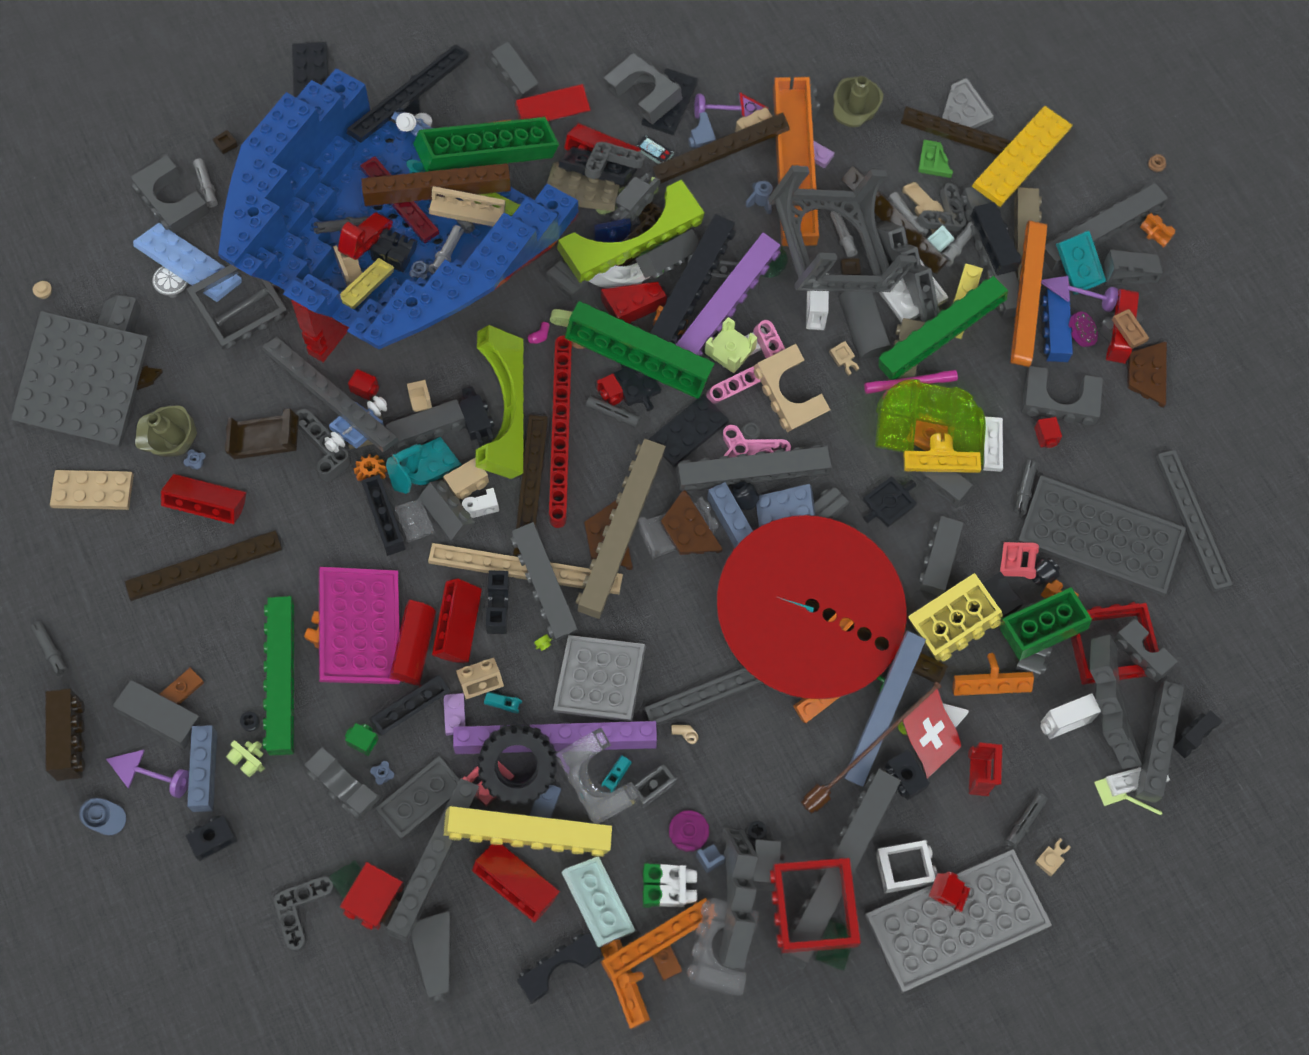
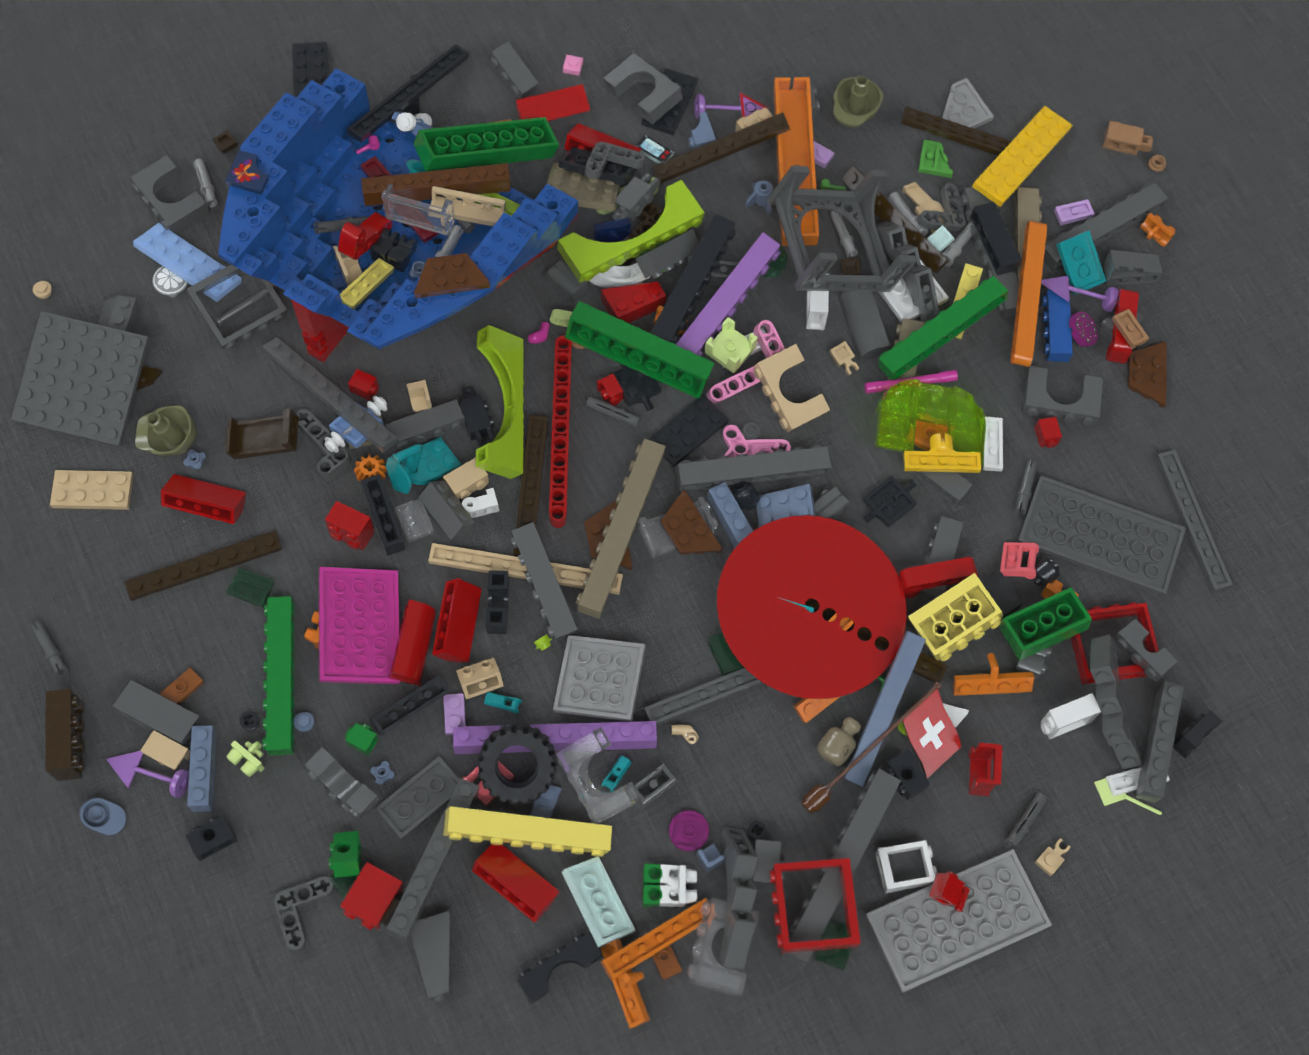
(165, 750): none -> tan panel
(245, 174): none -> dark blue tile
(250, 587): none -> clear green plate
(304, 722): none -> sand blue plate
(345, 854): none -> green brick
(349, 526): none -> red brick
(373, 145): none -> dark pink hand
(418, 213): none -> clear panel
(450, 275): none -> reddish brown wing
(573, 65): none -> bright pink plate
(723, 655): none -> clear green brick
(826, 185): none -> bright green hand
(838, 742): none -> dark tan piece
(935, 575): none -> red beam
(1074, 212): none -> lavender plate
(1126, 138): none -> medium nougat brick

